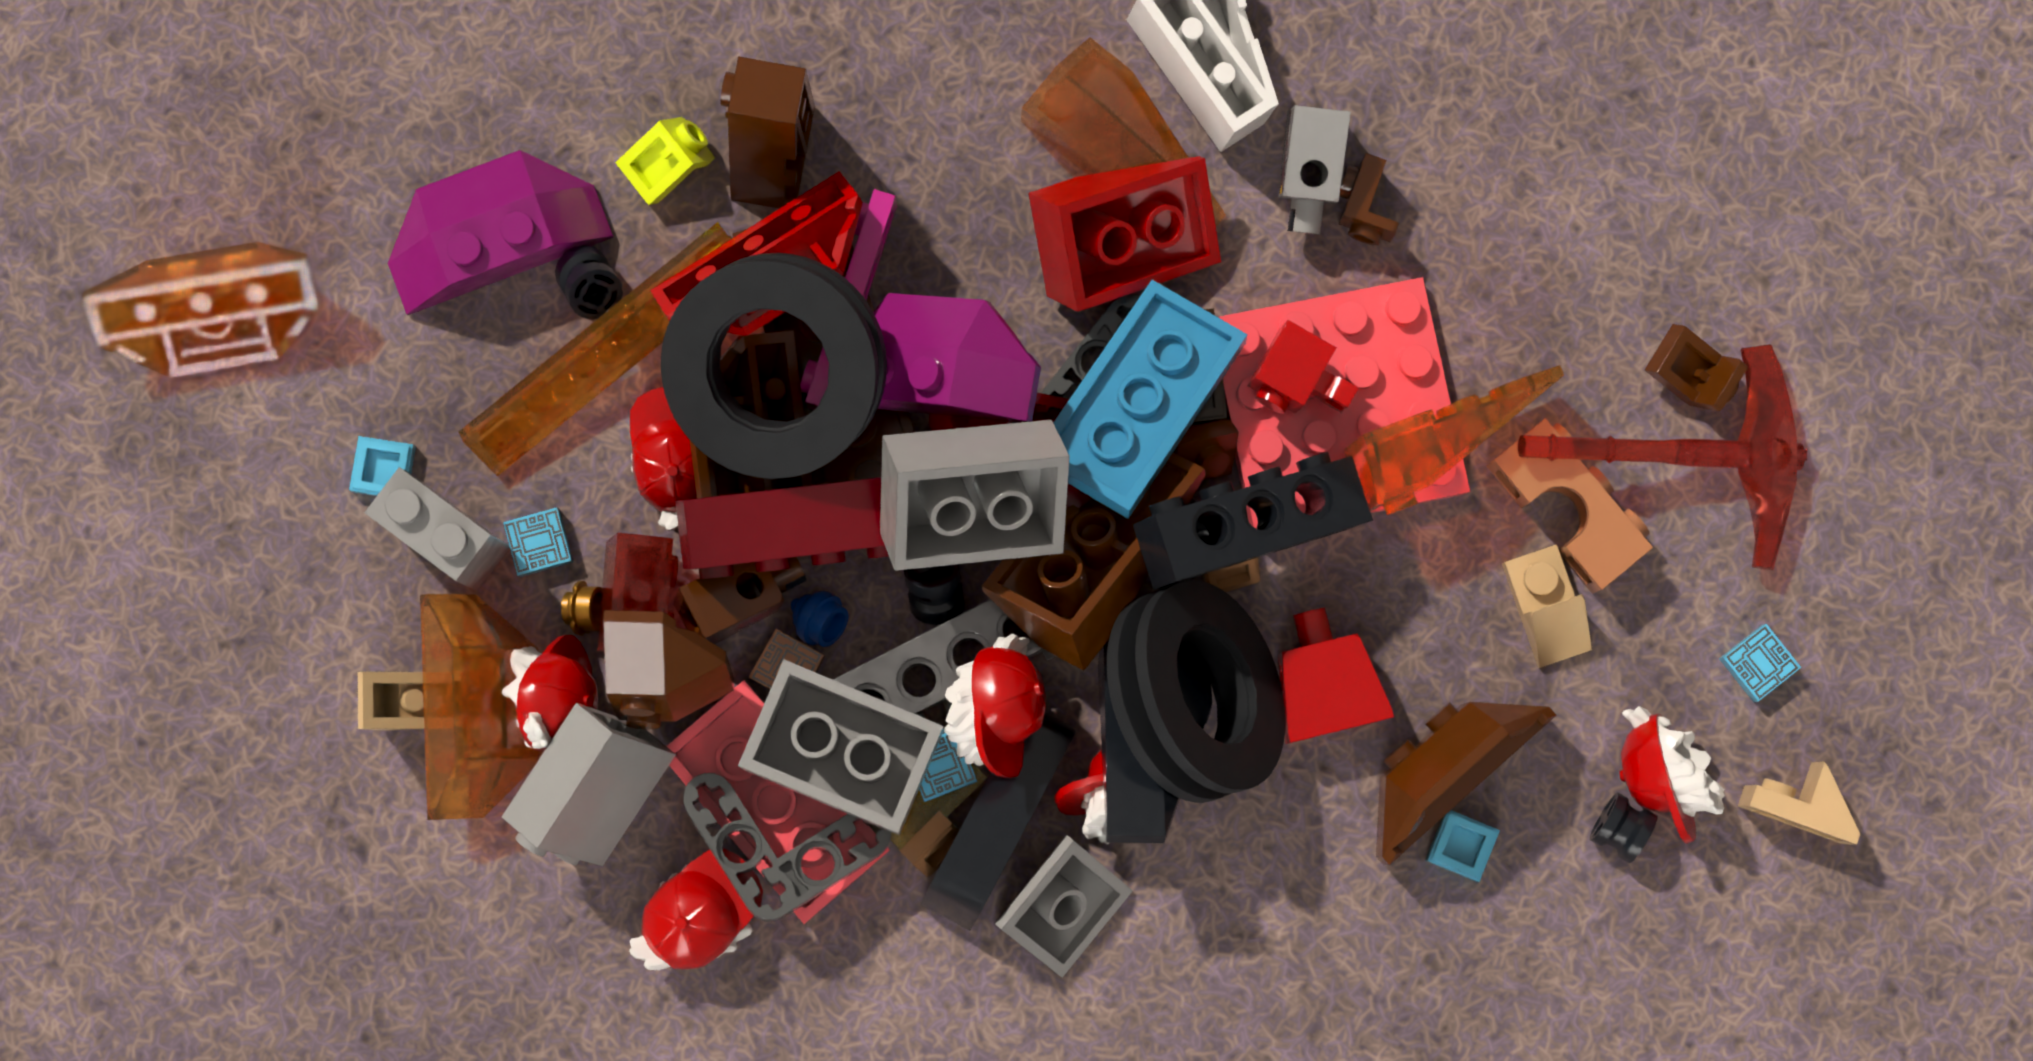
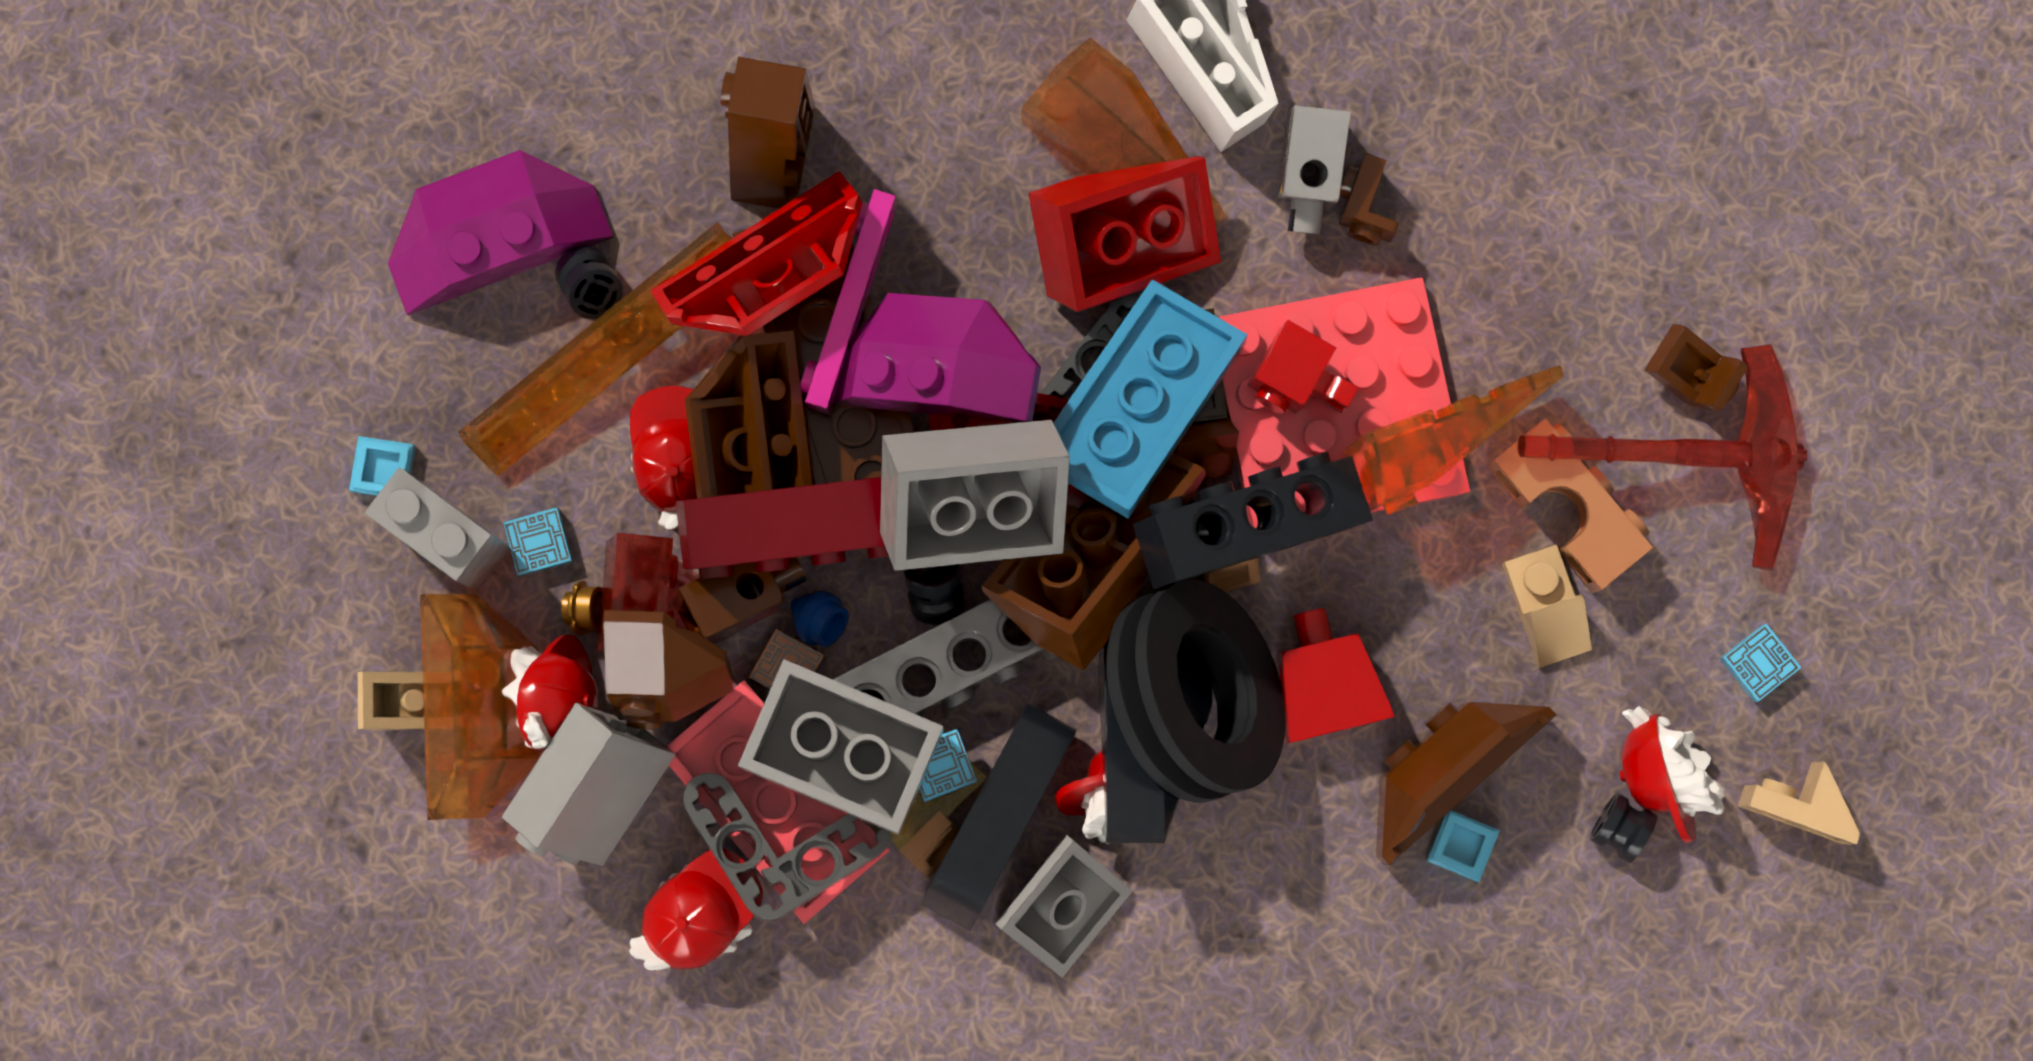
(205, 308): clear orange wedge -> none
(665, 158): neon yellow bracket -> none
(713, 415): black tyre -> none
(996, 706): red hair -> none

